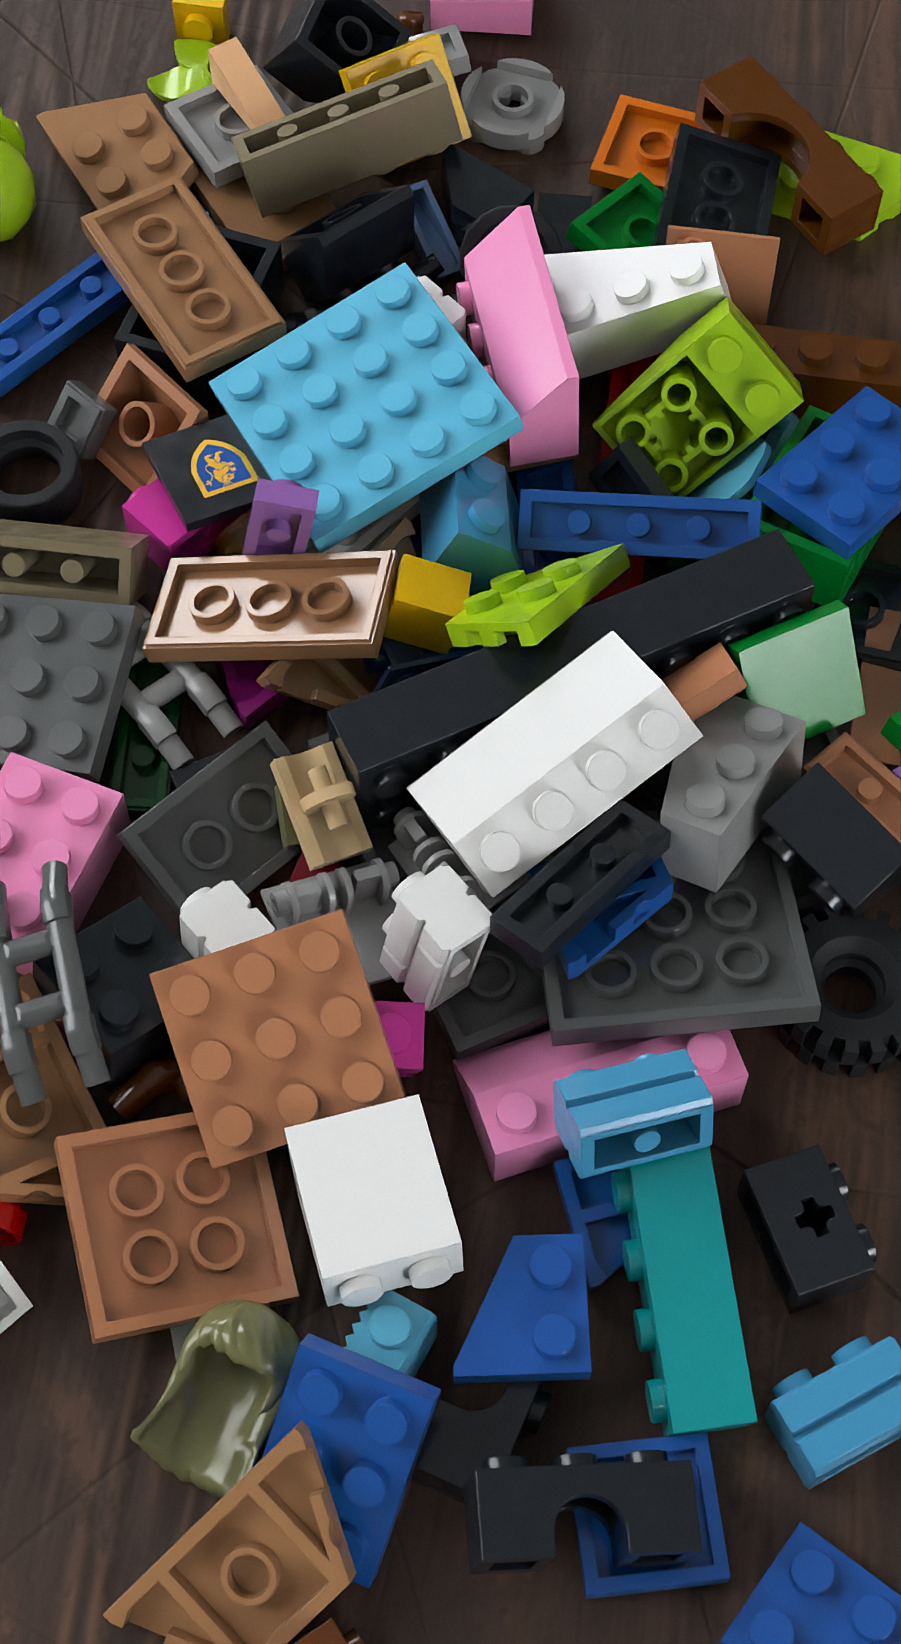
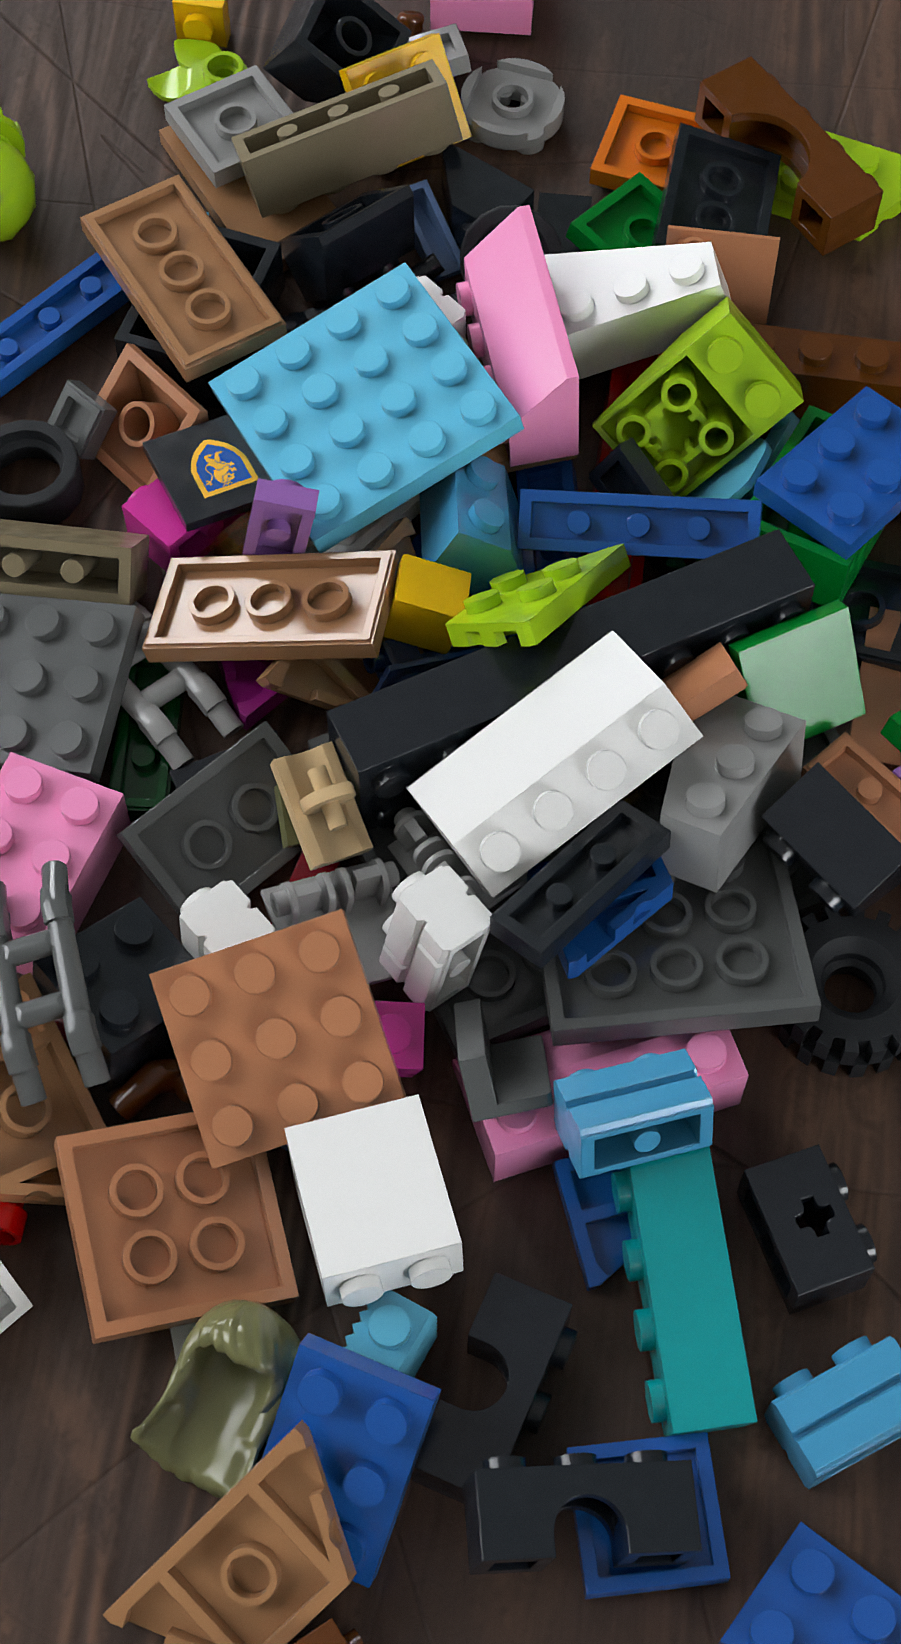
(117, 147): medium nougat wing -> none
(242, 84): light nougat piece -> none
(503, 1075): none -> dark grey panel
(531, 1316): blue wing -> none

